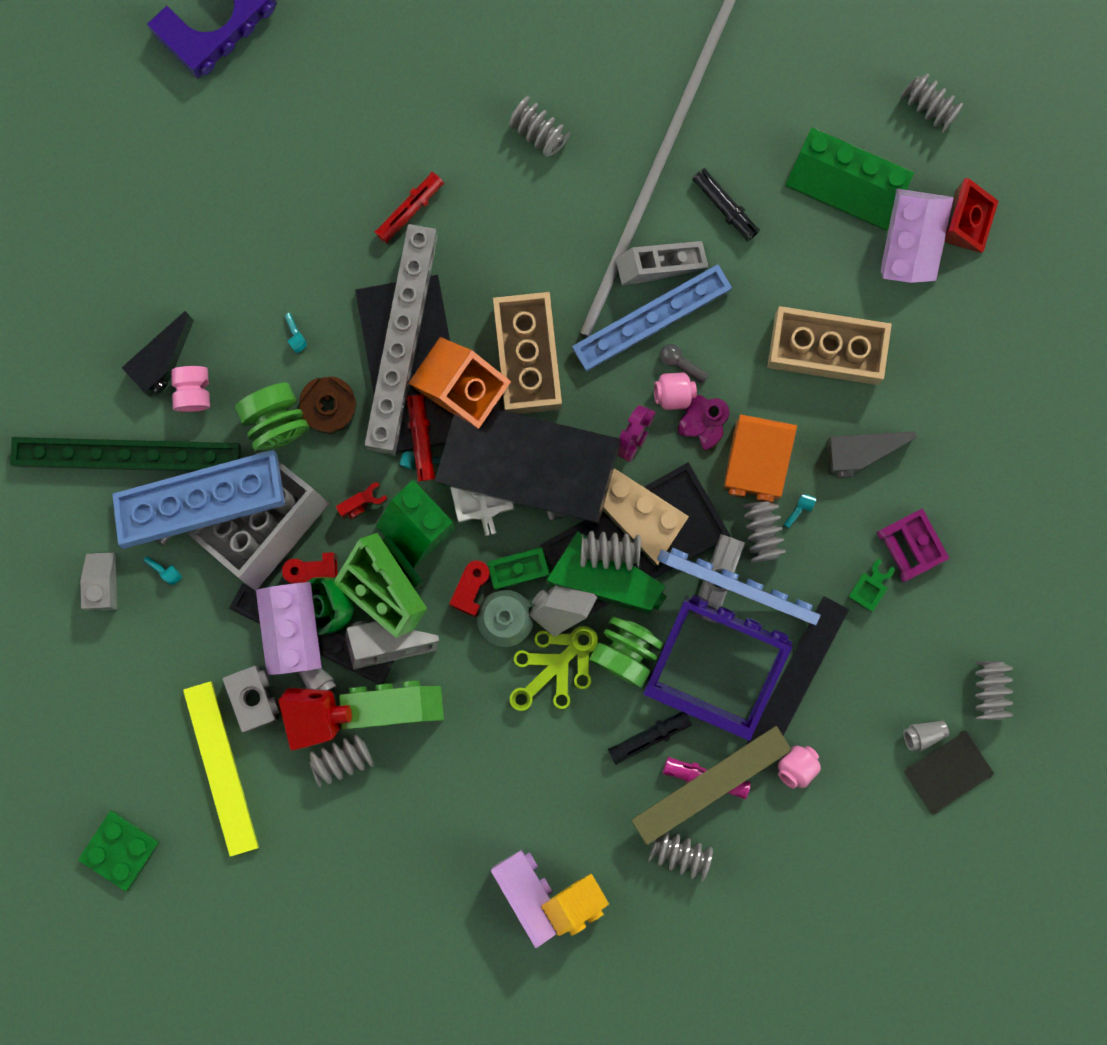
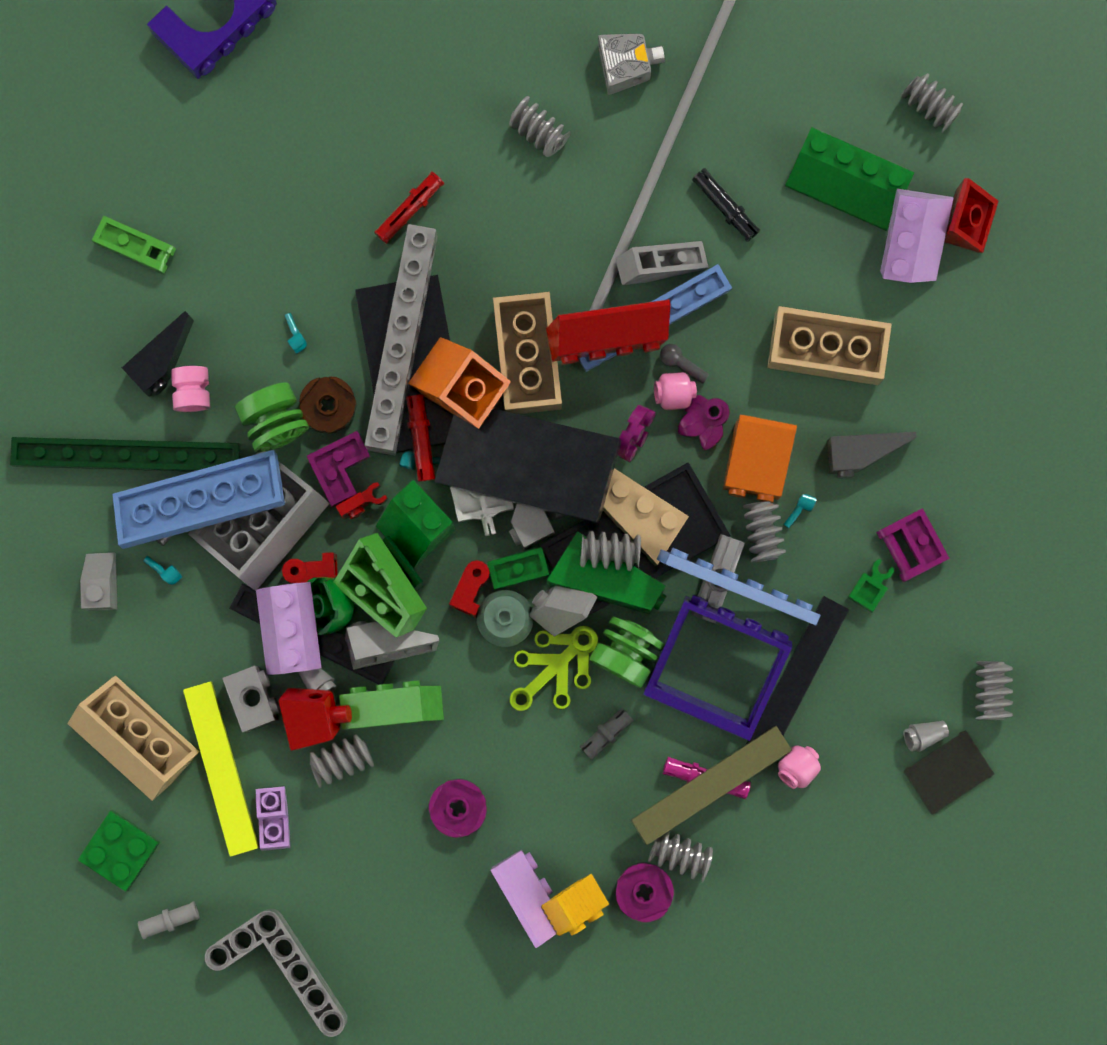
(132, 244): none -> bright green plate
(132, 737): none -> tan slope
(168, 920): none -> light grey pin
(273, 818): none -> lavender slope
(286, 963): none -> light grey beam
(331, 465): none -> magenta plate
(442, 814): none -> magenta plate
(529, 526): none -> light grey slope
(606, 733): none -> dark grey pin
(609, 331): none -> red slope
(627, 60): none -> light grey torso
(635, 906): none -> magenta plate
(661, 731): black pin -> none

